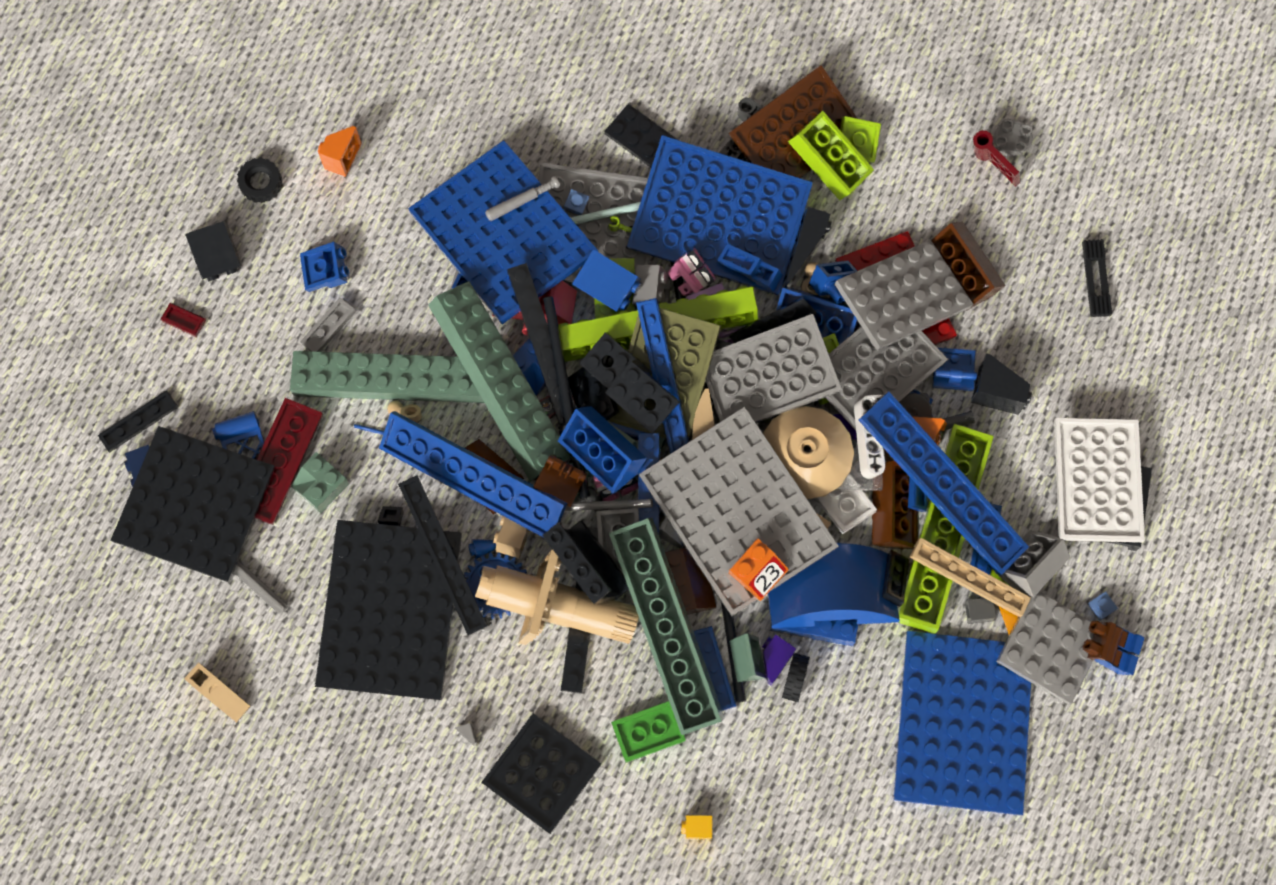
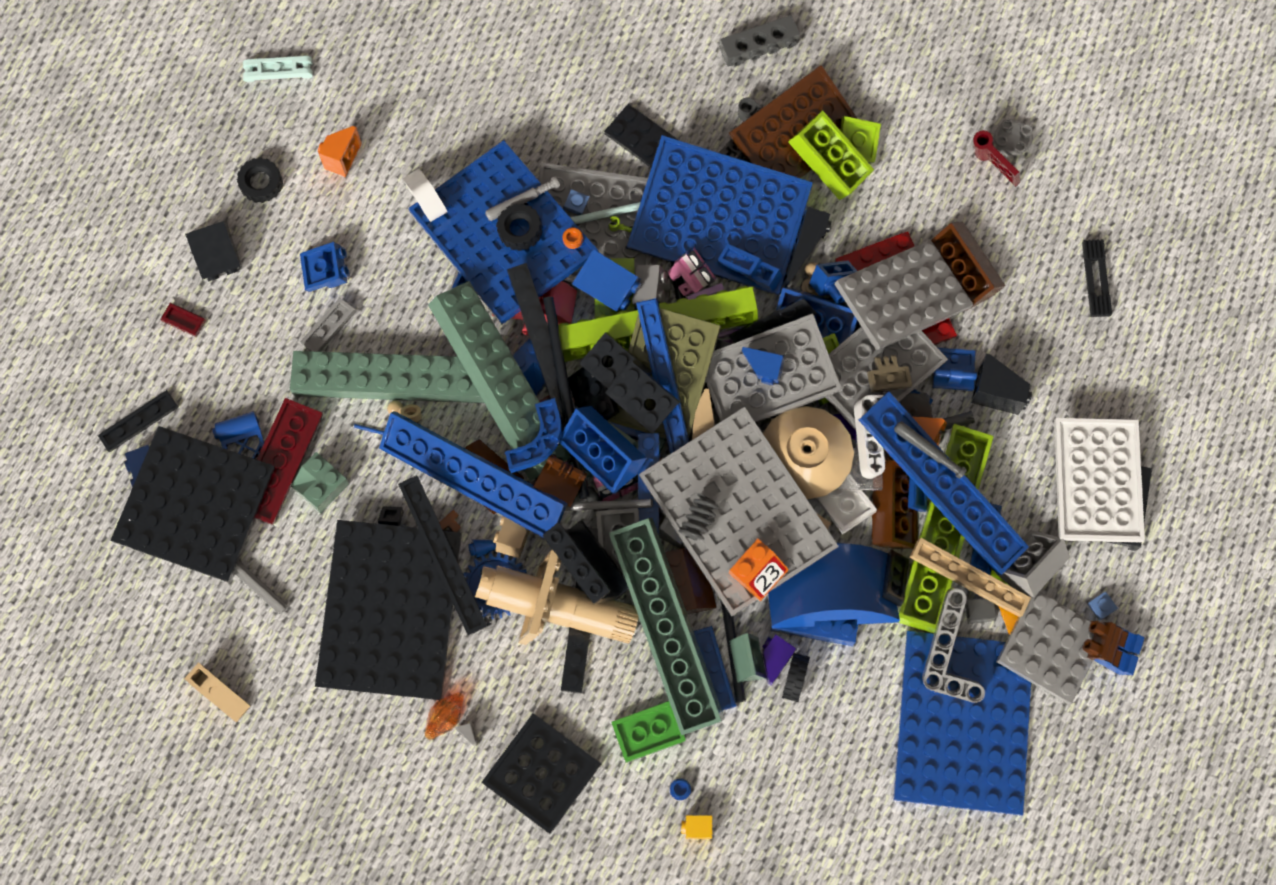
(277, 68): none -> light aqua plate
(425, 195): none -> white beam
(444, 715): none -> clear orange hat
(449, 521): none -> dark orange tile
(515, 212): none -> black tyre
(543, 444): none -> blue plate
(572, 238): none -> orange tile
(680, 789): none -> blue plate
(699, 517): none -> dark grey piece
(765, 33): none -> dark grey brick
(765, 365): none -> blue slope
(889, 375): none -> dark tan hinge
(921, 443): none -> dark grey piece
(944, 678): none -> light grey beam

